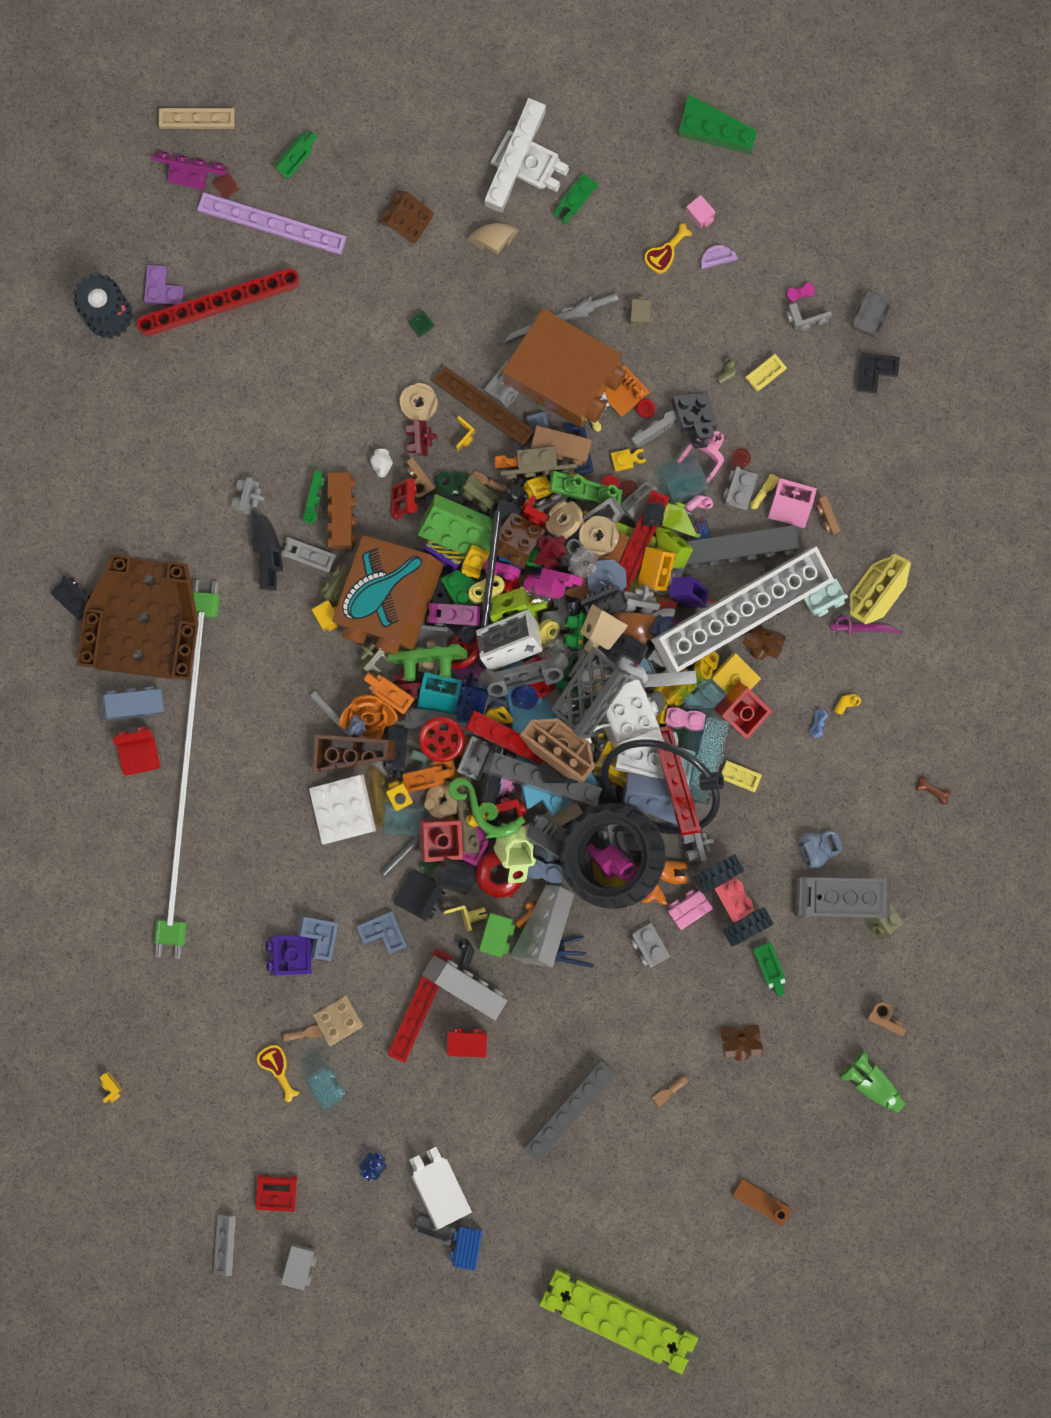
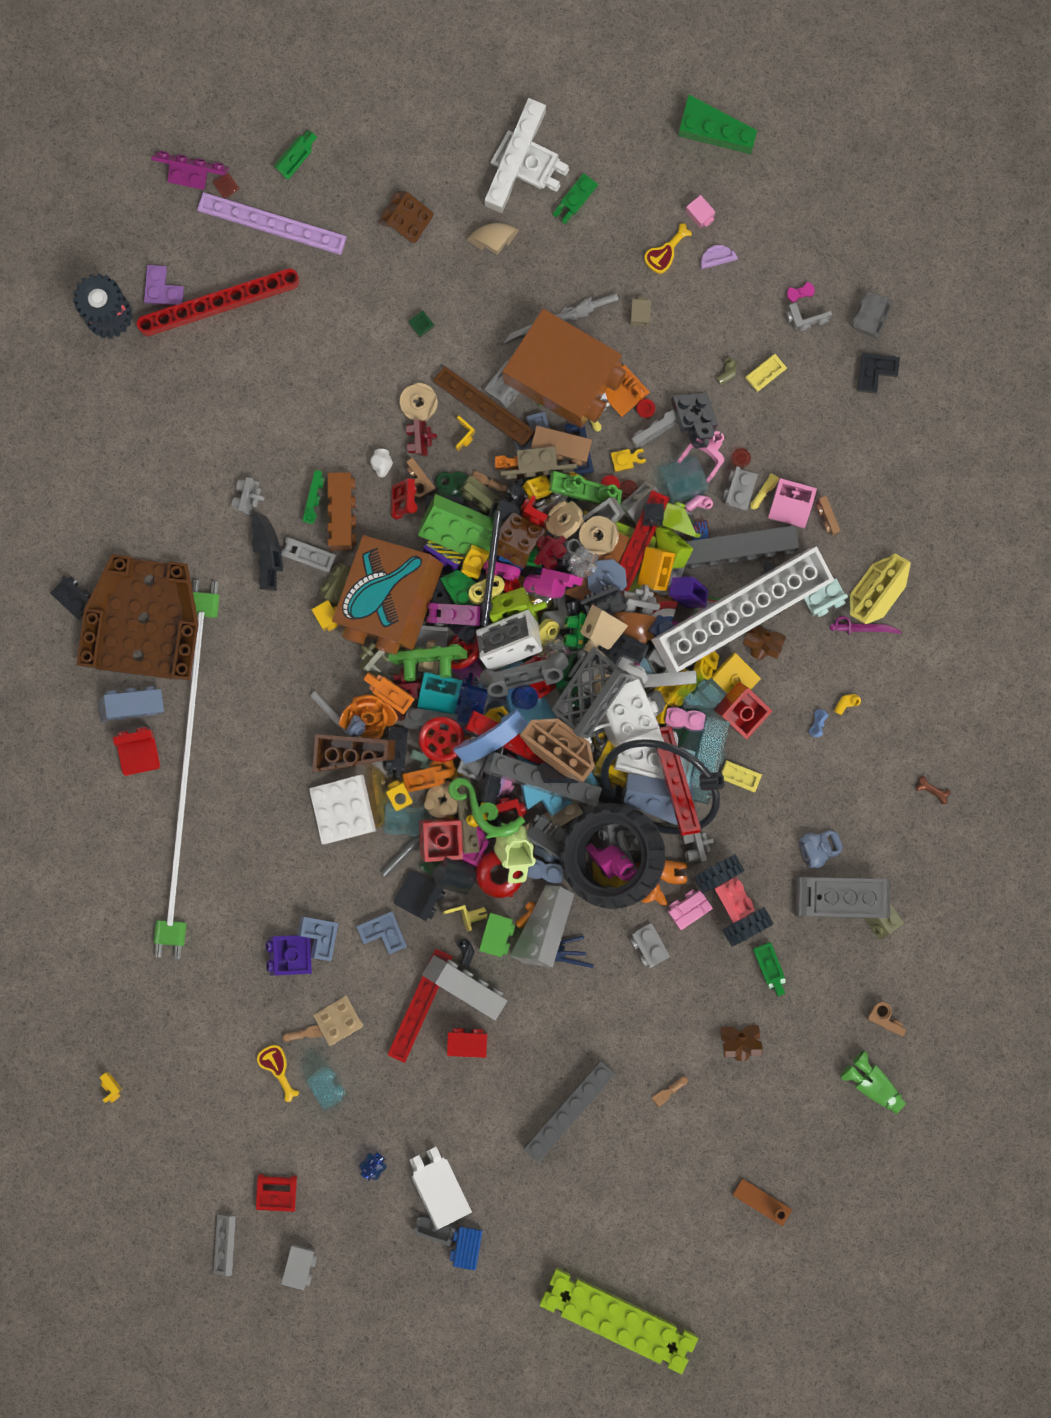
(196, 118): tan plate -> none
(492, 739): none -> medium blue slope

